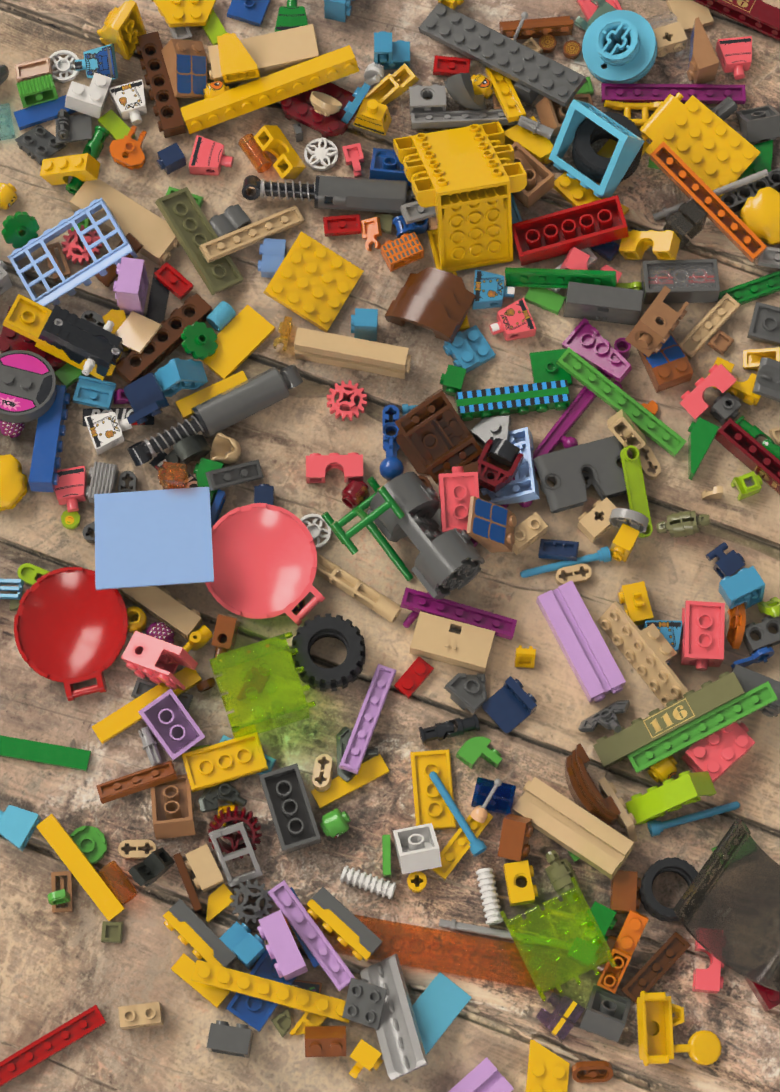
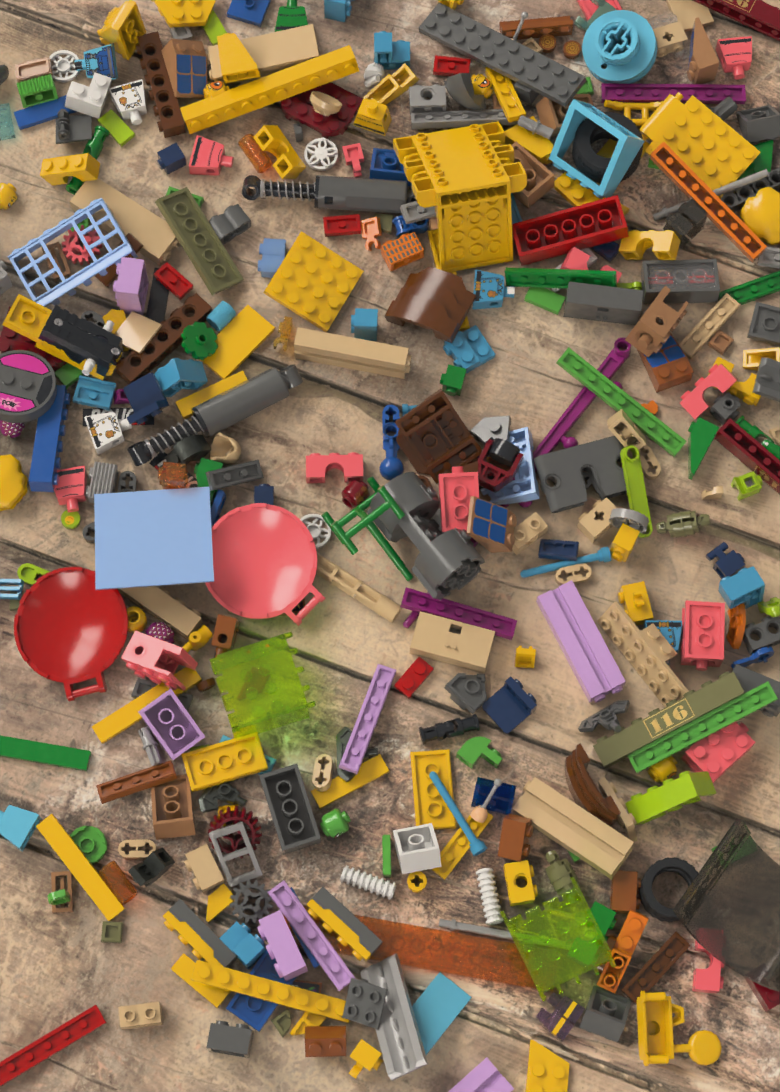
(19, 229): green plant -> none
(39, 144): dark grey hinge -> none
(129, 148): orange hinge -> none
(187, 883): reddish brown tile -> none
(251, 234): tan tile -> none
(329, 627): black tyre -> none
(346, 408): coral gear -> none
(351, 107): dark azure plate -> none
(512, 400): brick -> none
(514, 322): coral torso -> none
(545, 367): green plate -> none
(592, 1071): dark orange plate -> none
(597, 351): magenta wing -> none
(656, 827): dark azure piece -> none

